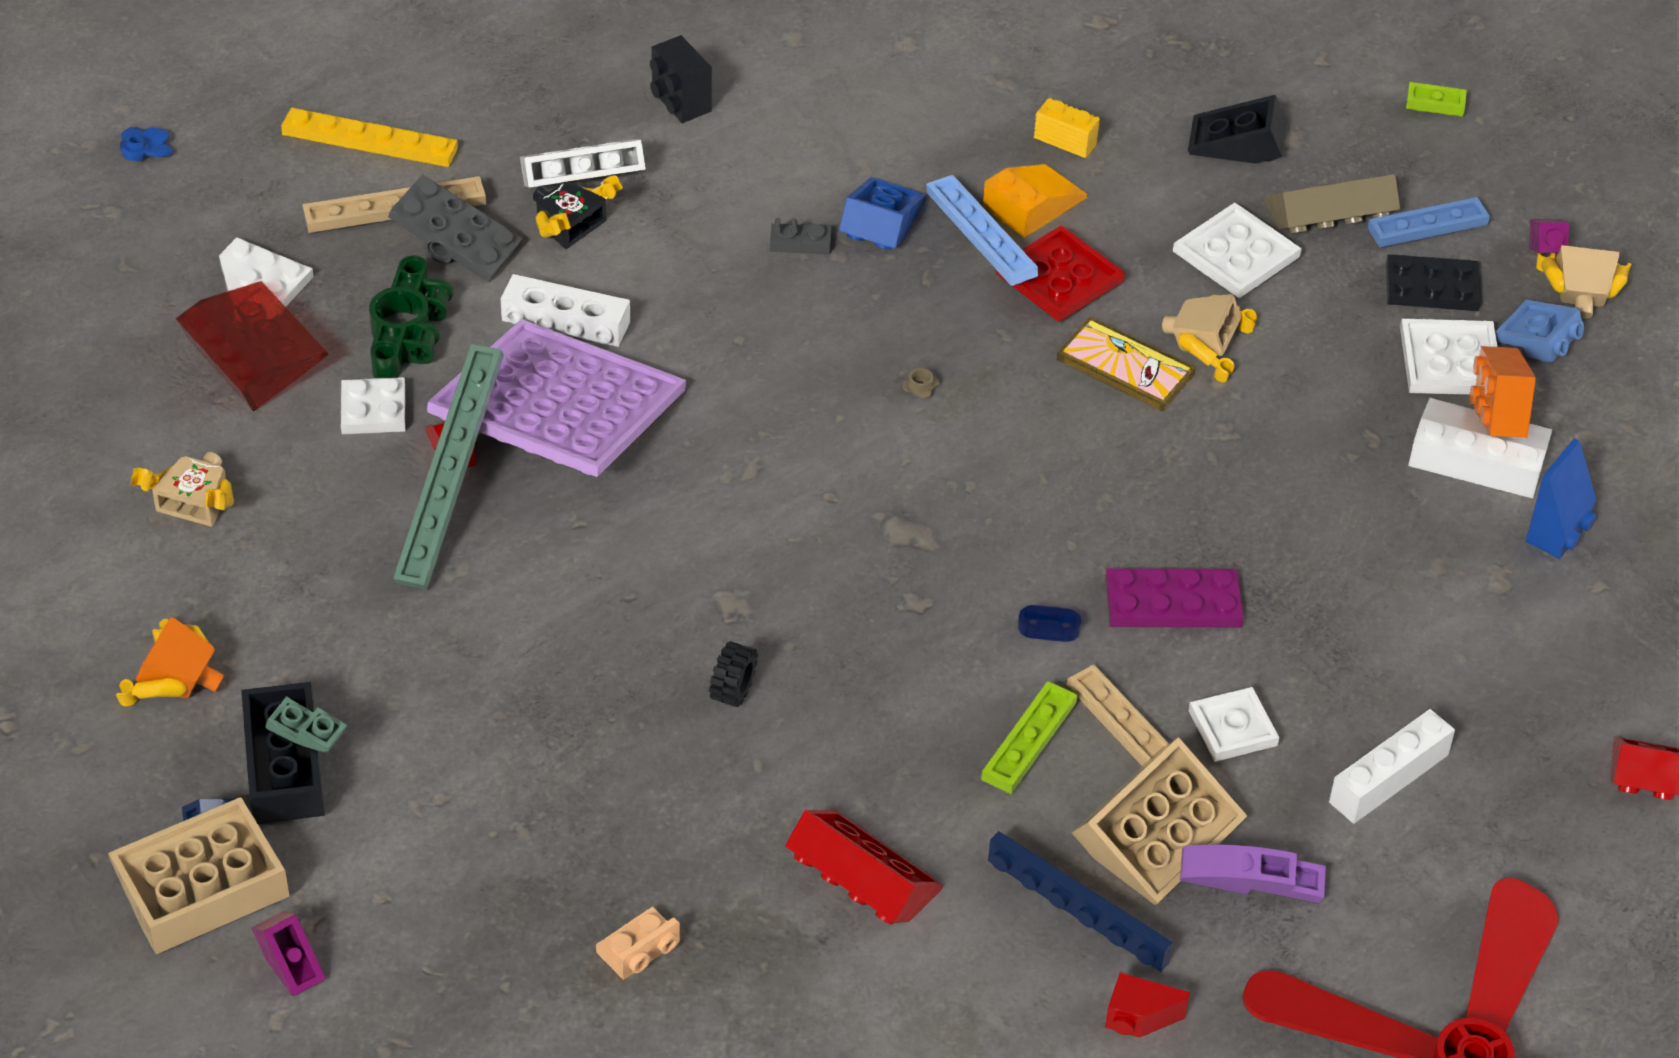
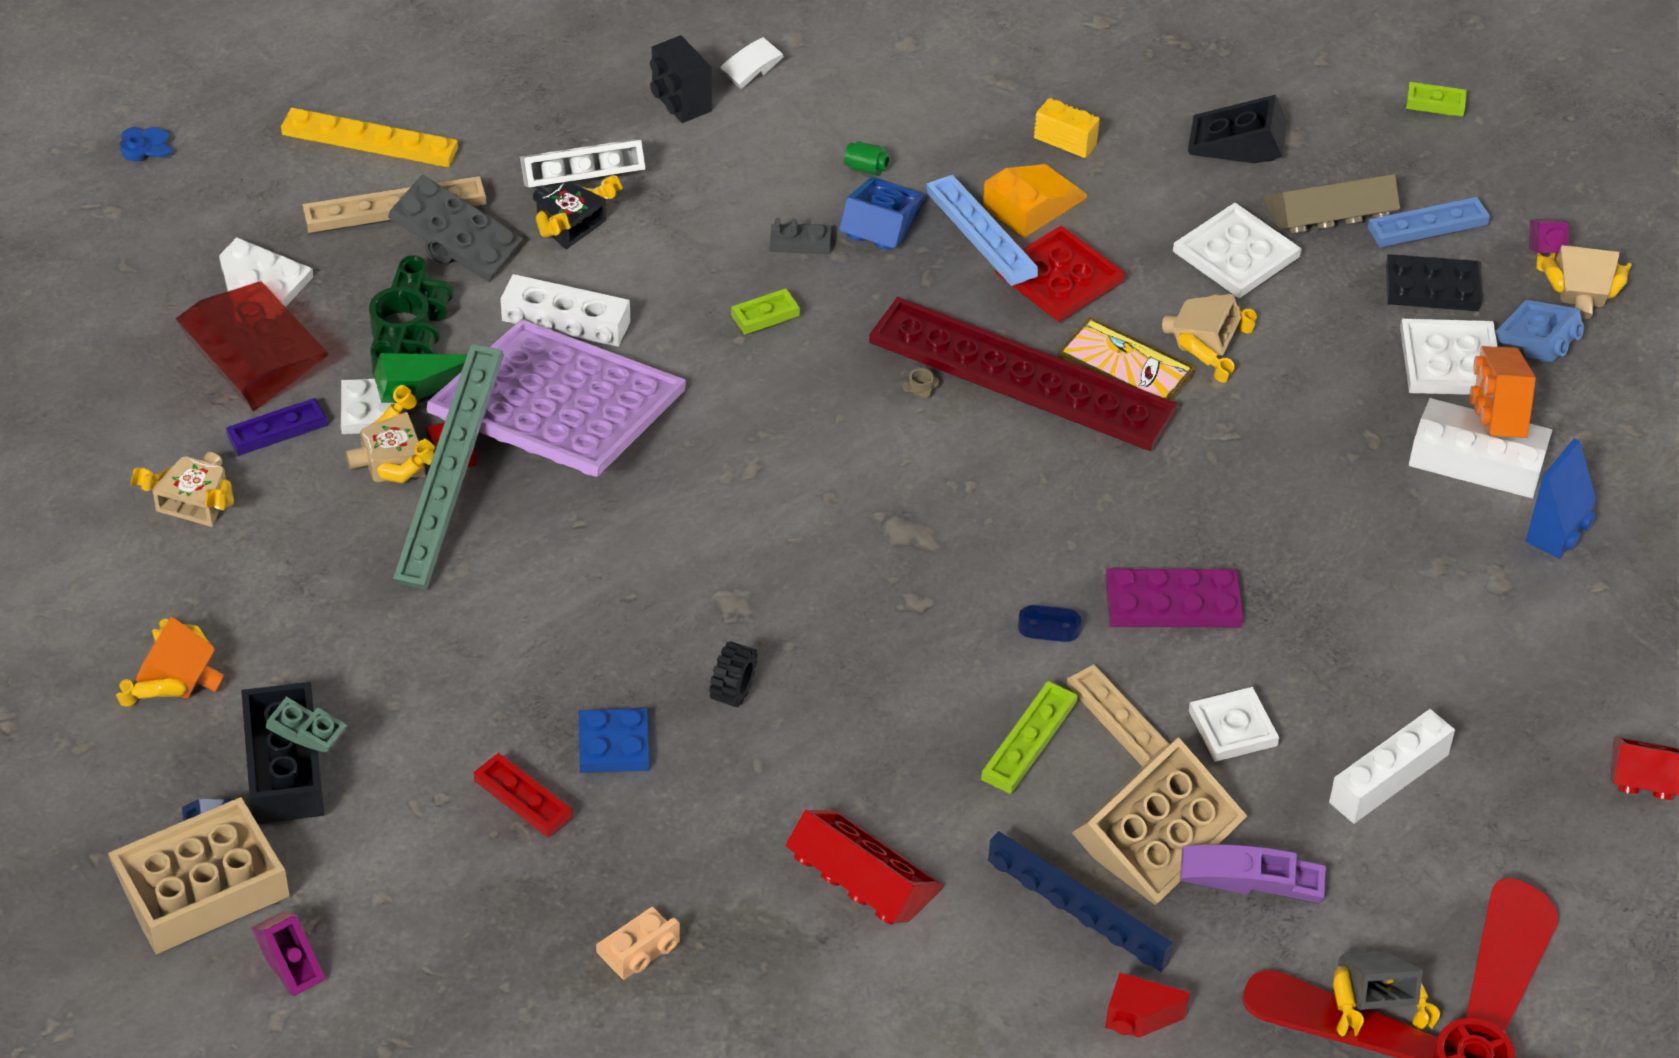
(276, 426): none -> dark purple tile
(392, 445): none -> torso
(419, 372): none -> green slope
(523, 795): none -> red plate
(613, 740): none -> blue plate
(751, 60): none -> white slope
(765, 311): none -> lime plate
(866, 158): none -> green brick
(1024, 373): none -> dark red plate
(1379, 981): none -> dark grey torso

